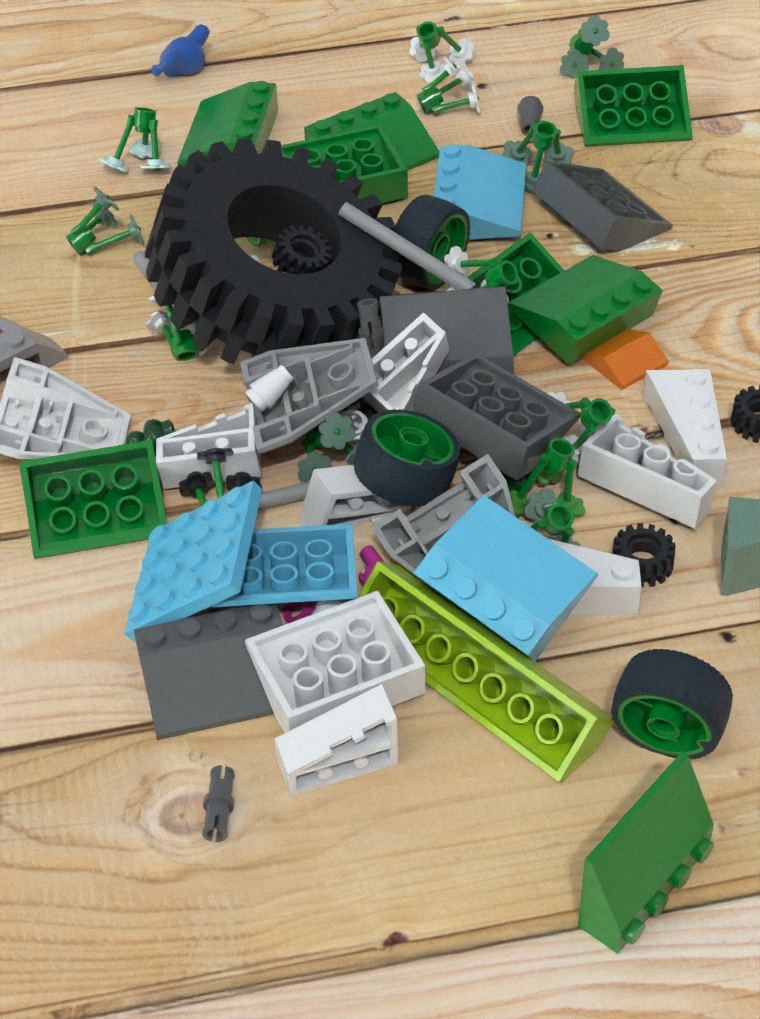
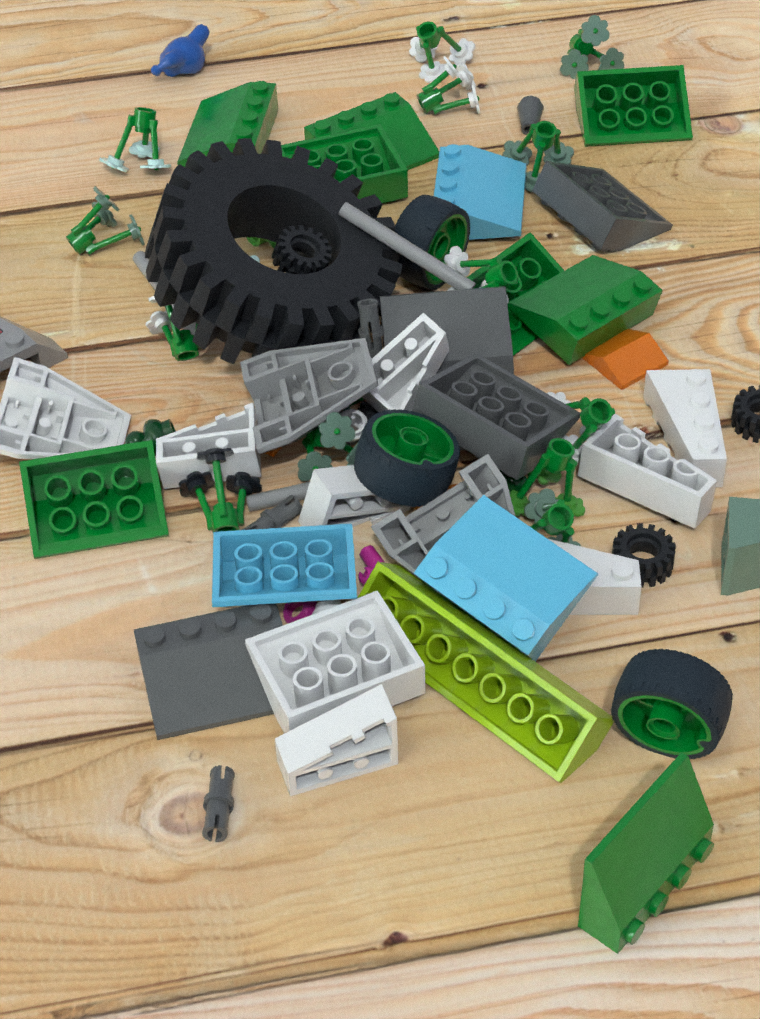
(195, 559): medium azure plate -> none
(269, 388): white cone -> none
(278, 515): none -> dark grey pin

